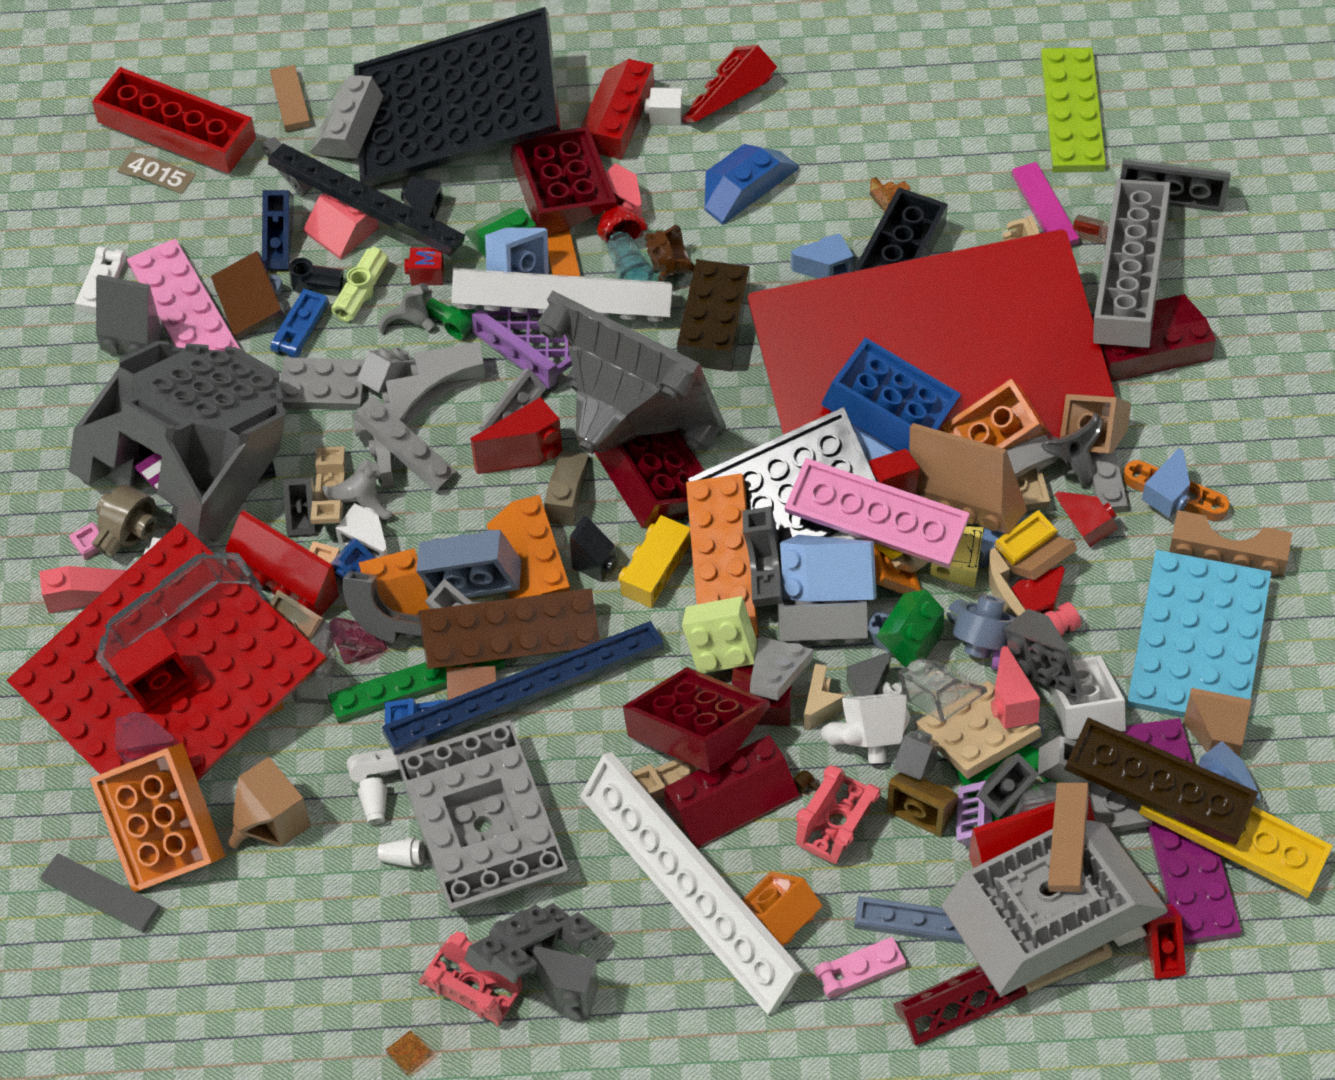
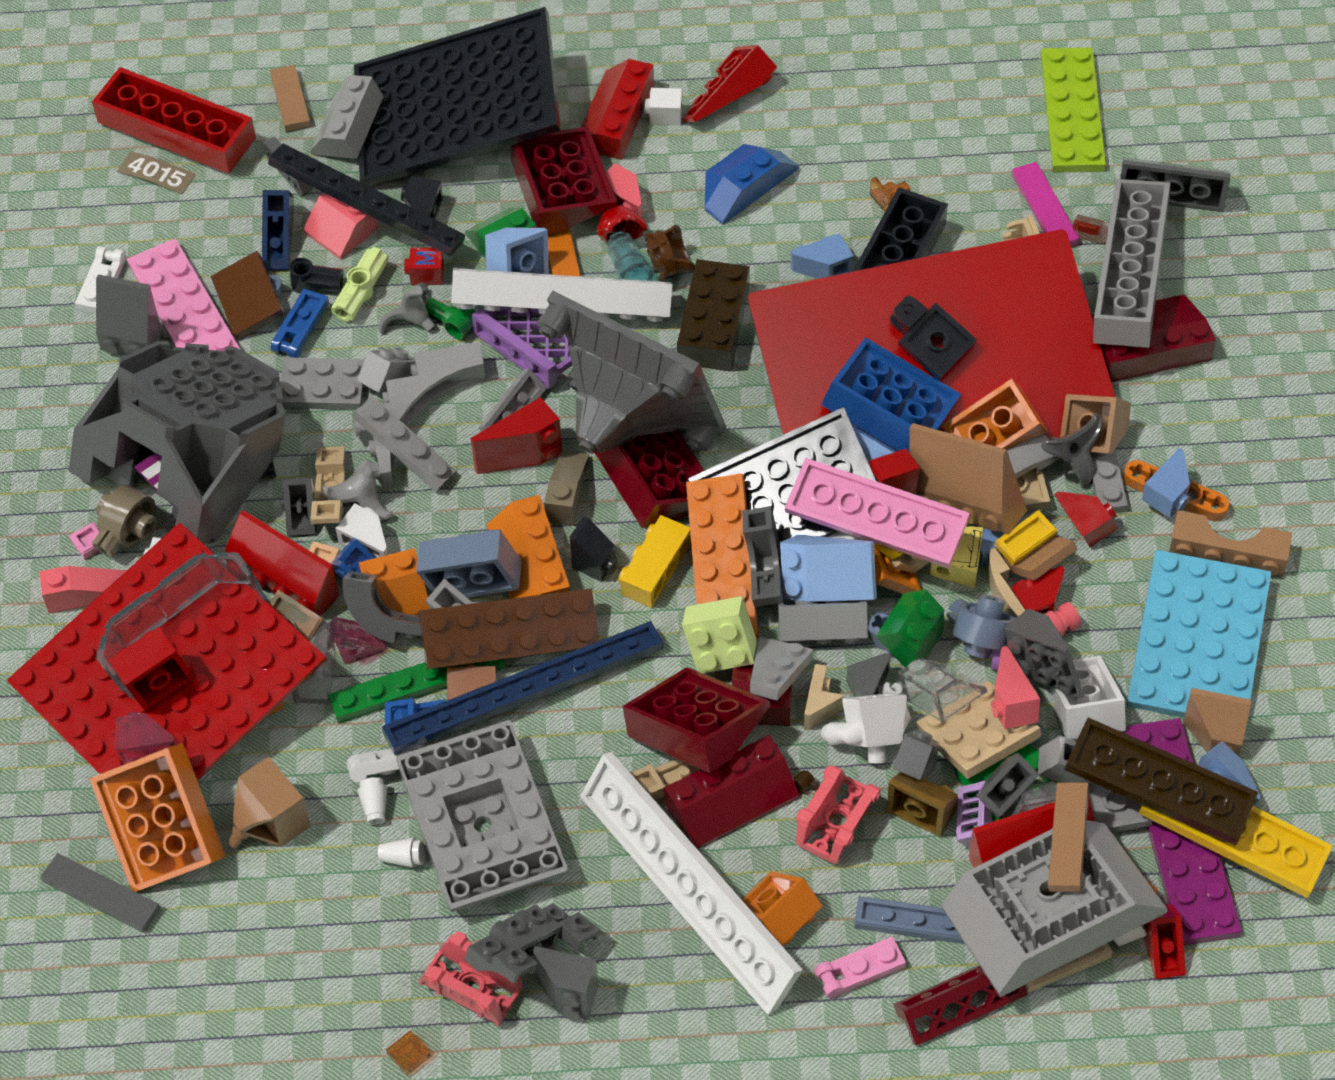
(920, 325): none -> black plate

